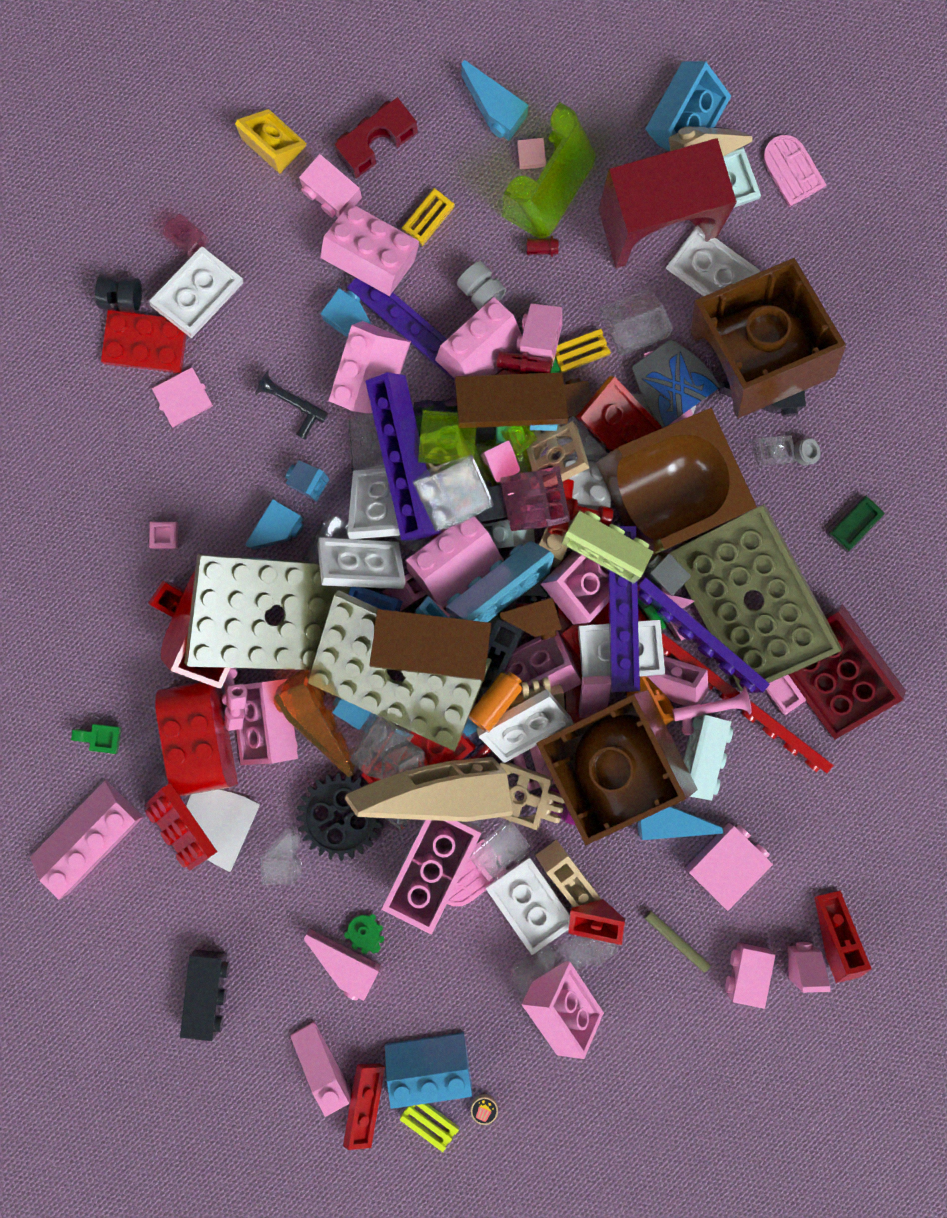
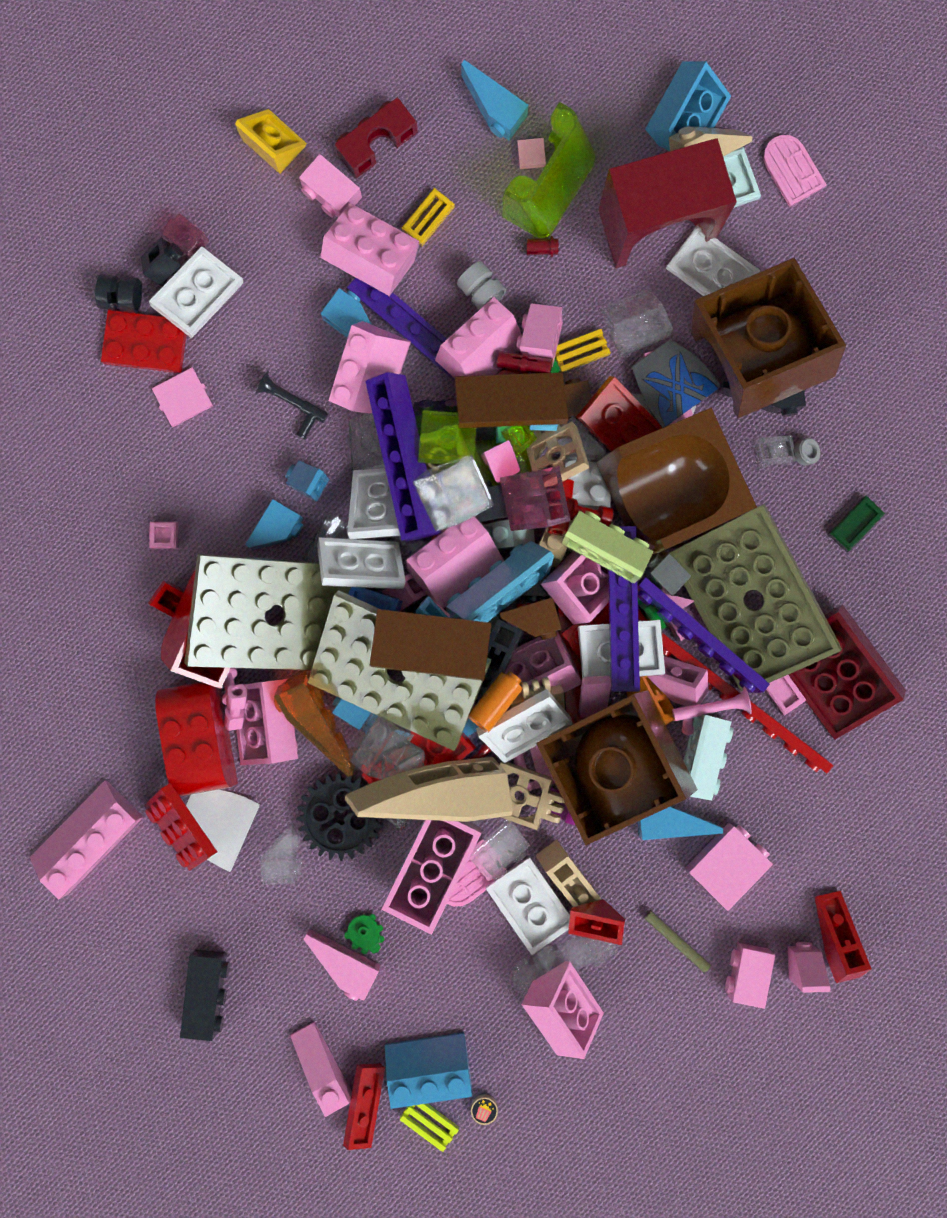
(101, 738): green plate -> none
(161, 261): none -> black brick

